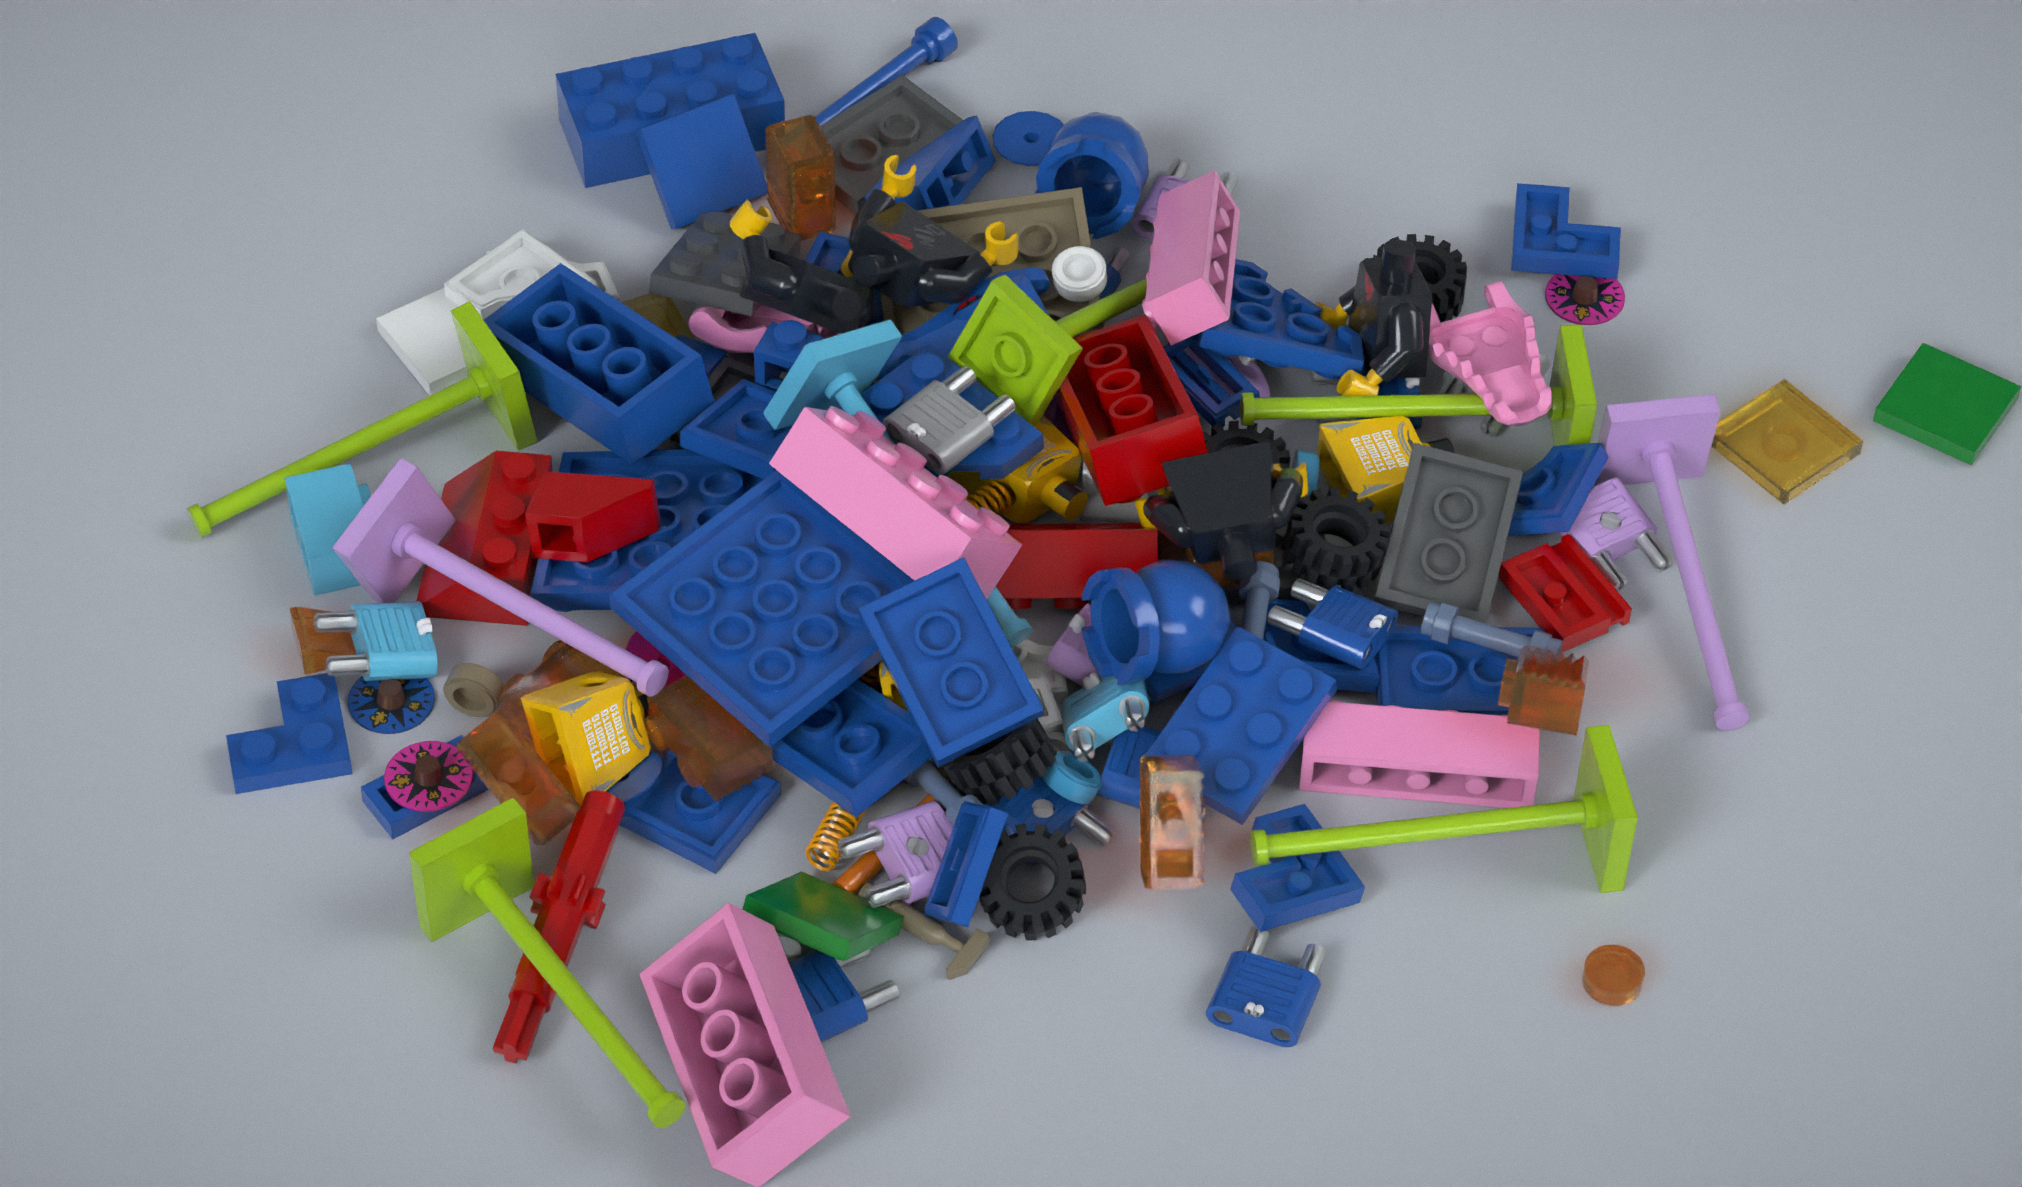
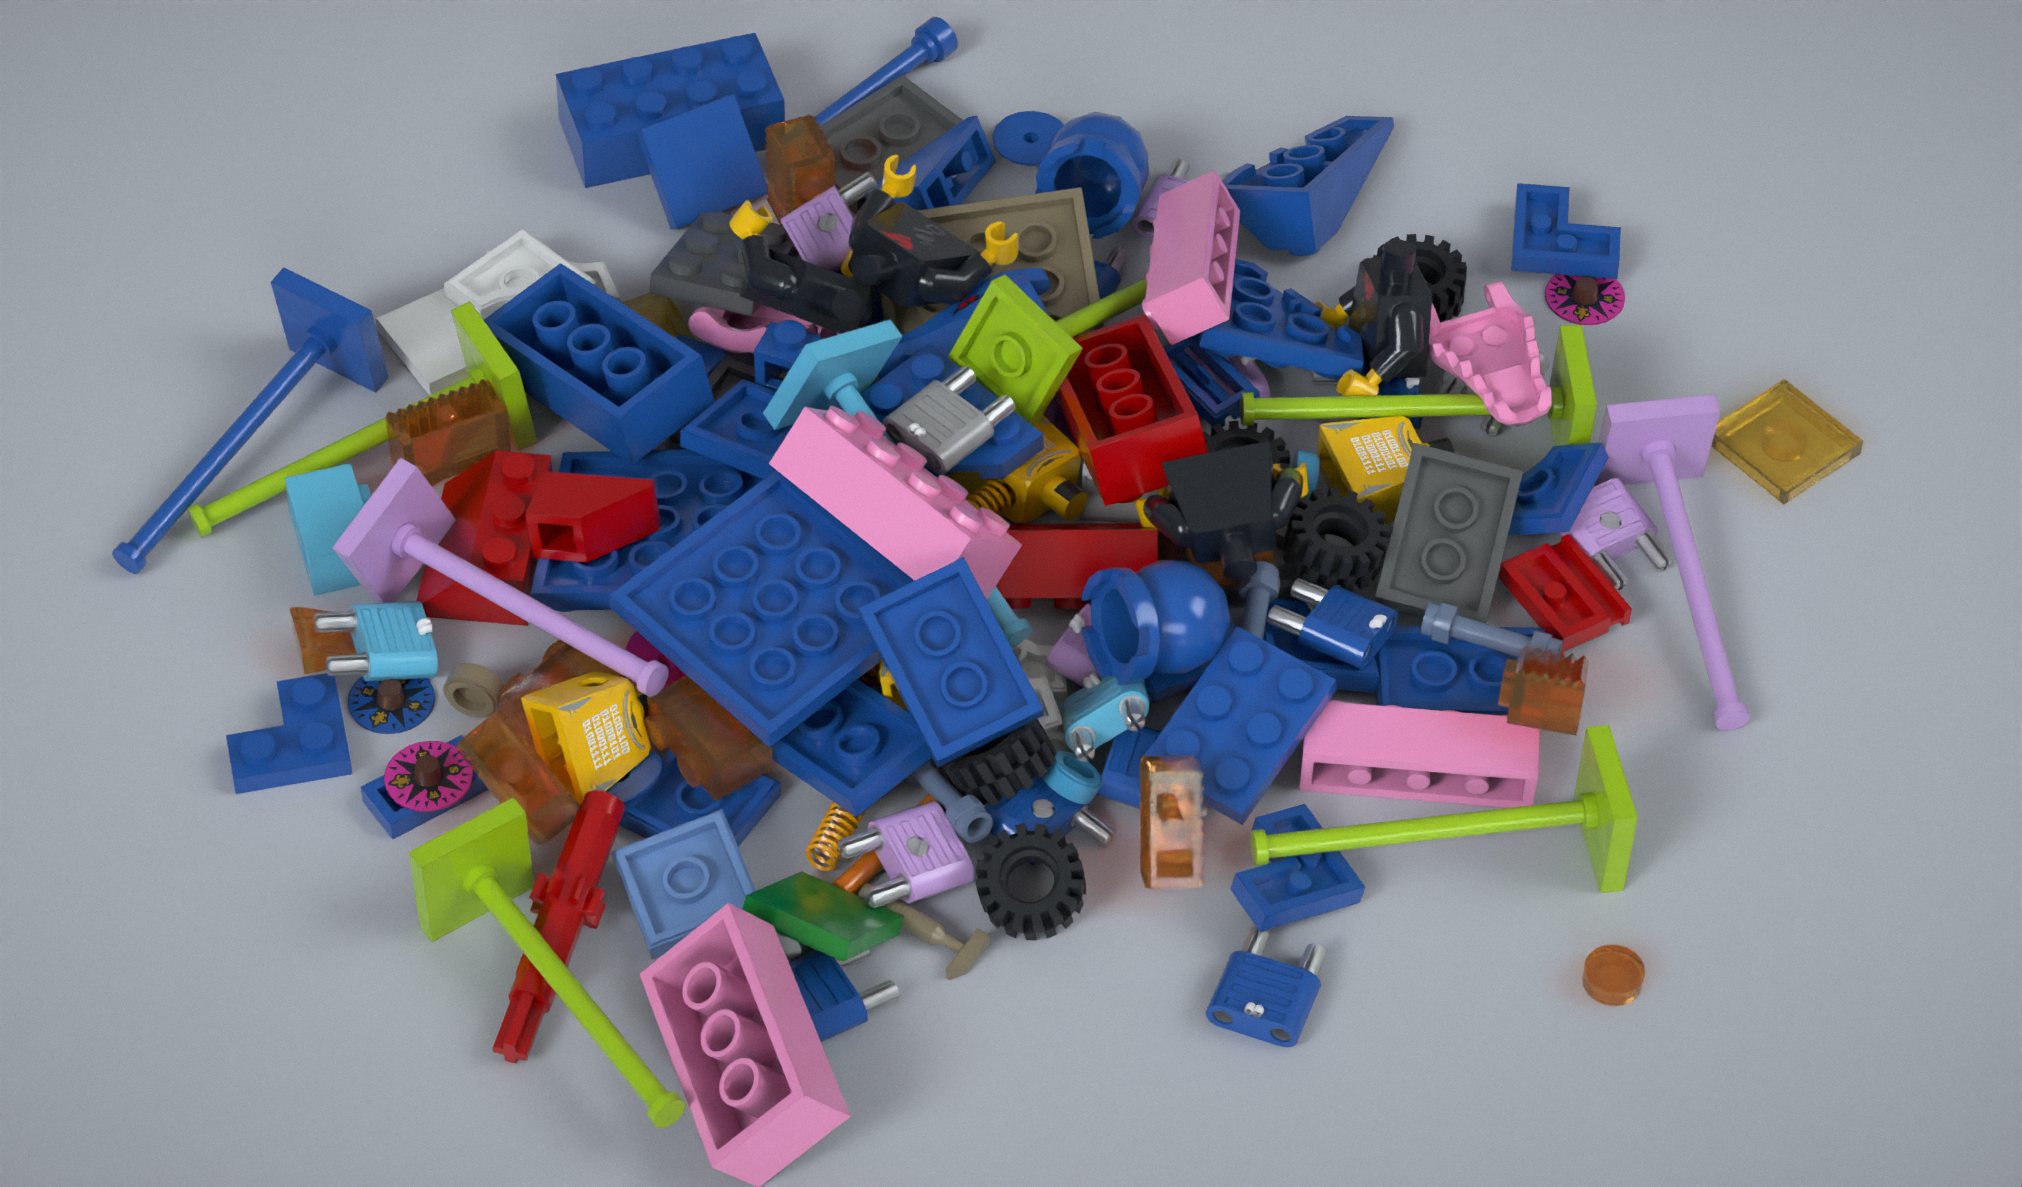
(319, 330): none -> blue tile
(449, 431): none -> clear orange brick
(682, 878): none -> medium blue tile
(824, 223): none -> lavender piece
(965, 863): blue tile -> none
(1079, 274): white tile -> none
(1310, 188): none -> blue wedge
(1946, 403): green tile -> none

